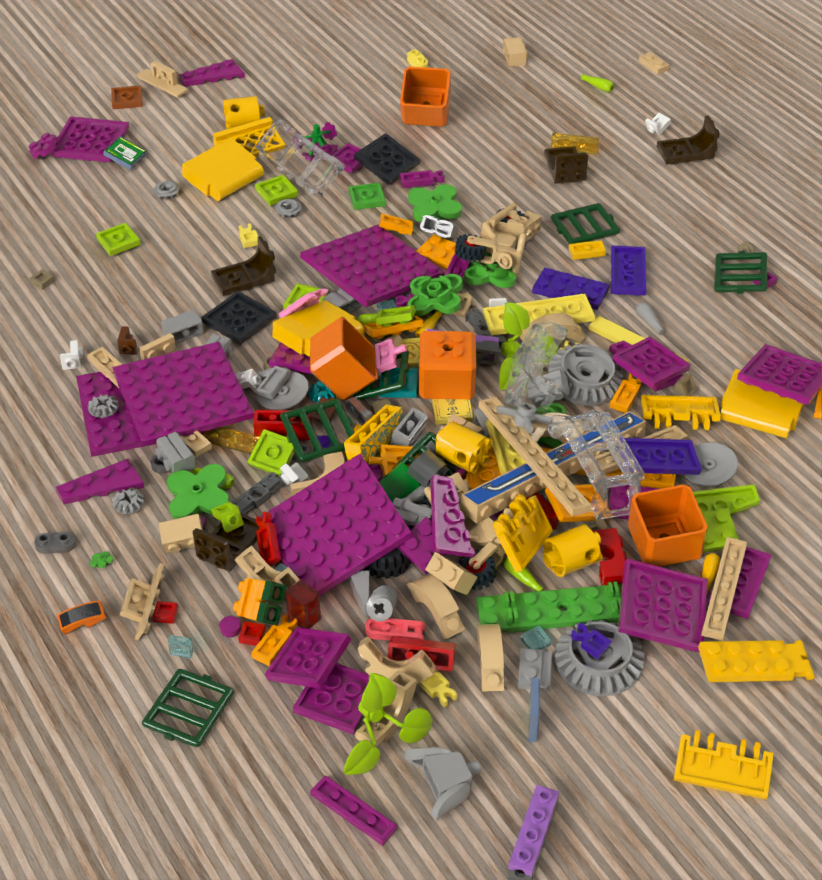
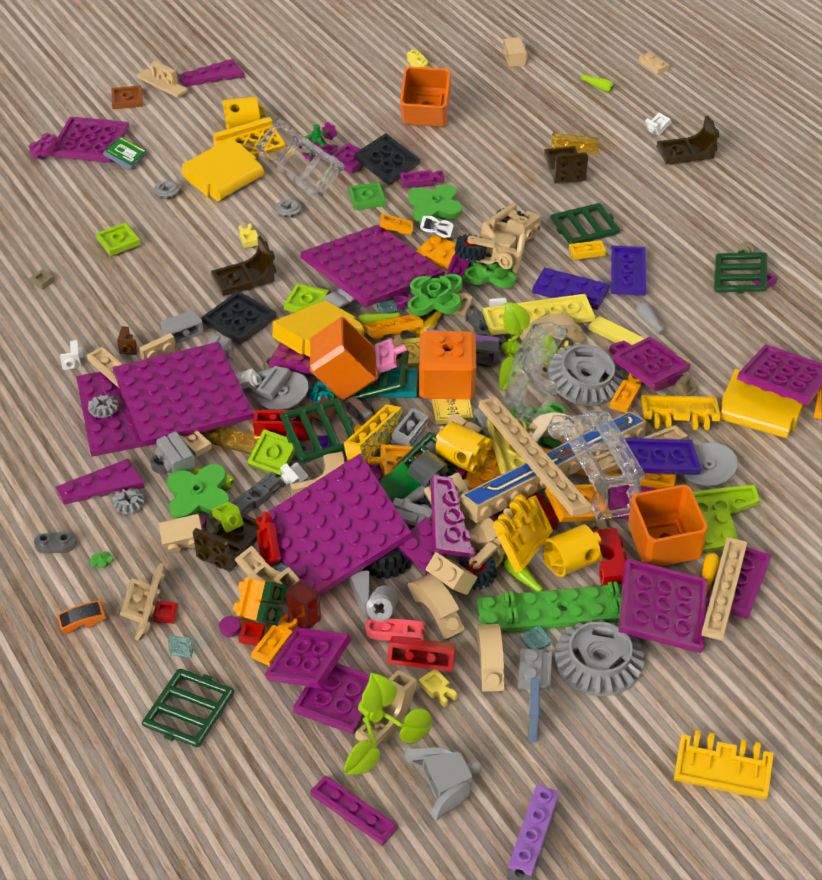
(276, 189): lime plate -> none
(306, 301): bright pink tile -> none
(400, 314): lime plate -> none
(418, 666): tan arch -> none
(524, 415): light grey bar -> none
(561, 380): light grey brick -> none
(593, 642): dark purple plate -> none
(754, 661): yellow hinge -> none

